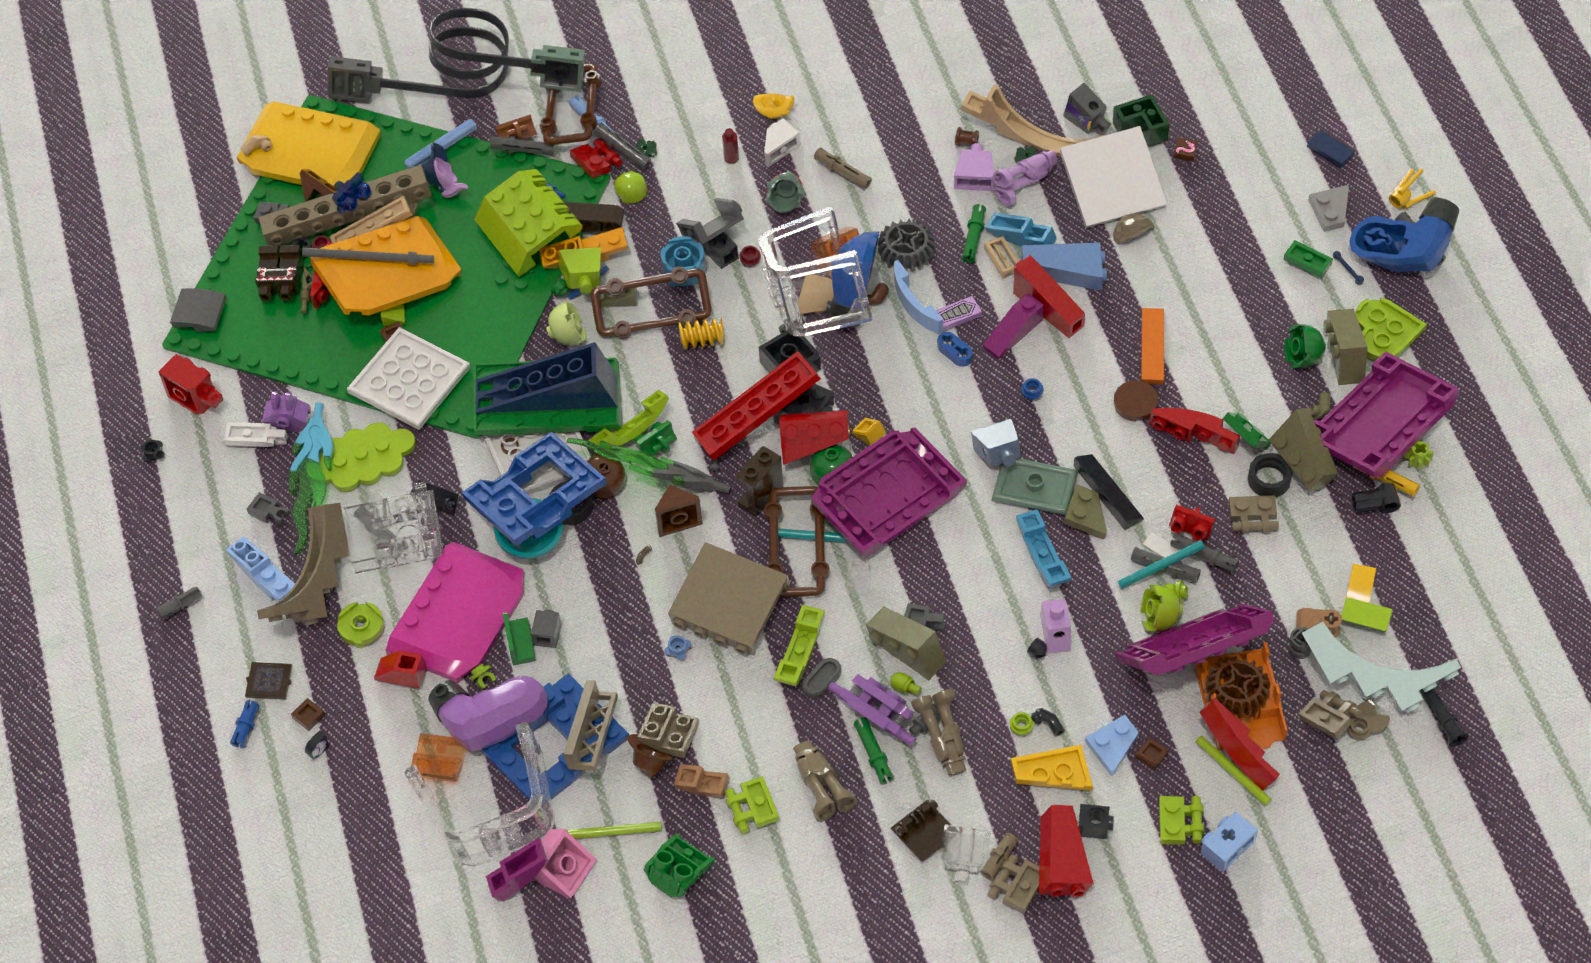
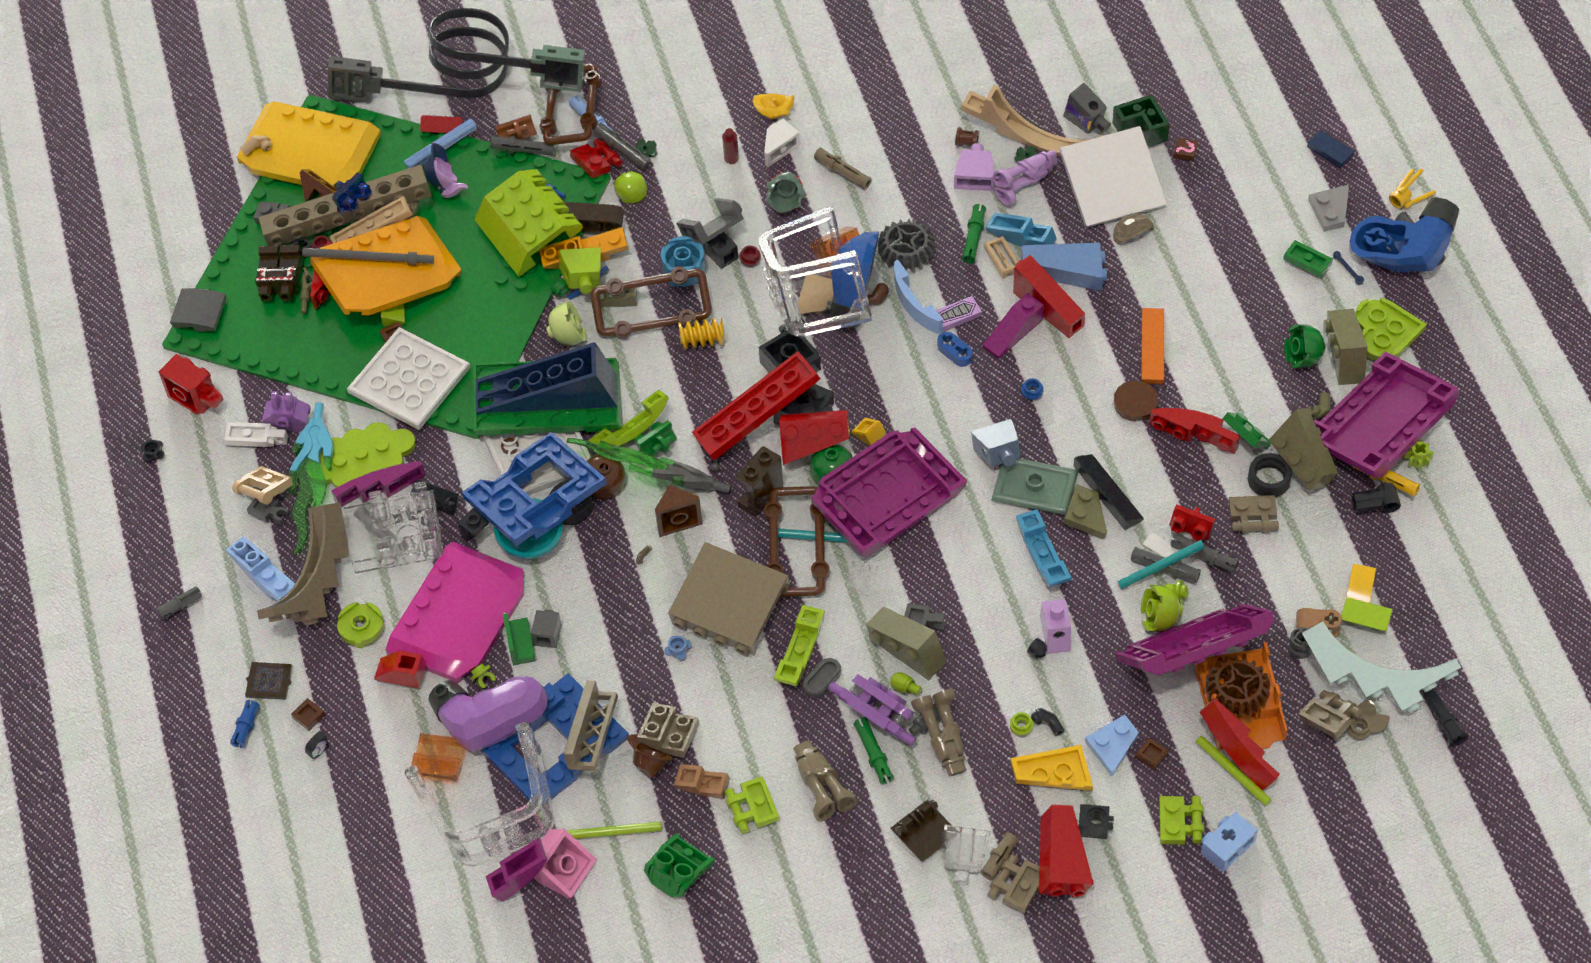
(265, 479): none -> tan plate
(387, 480): none -> magenta slope
(439, 124): none -> red slope
(471, 524): none -> black bracket

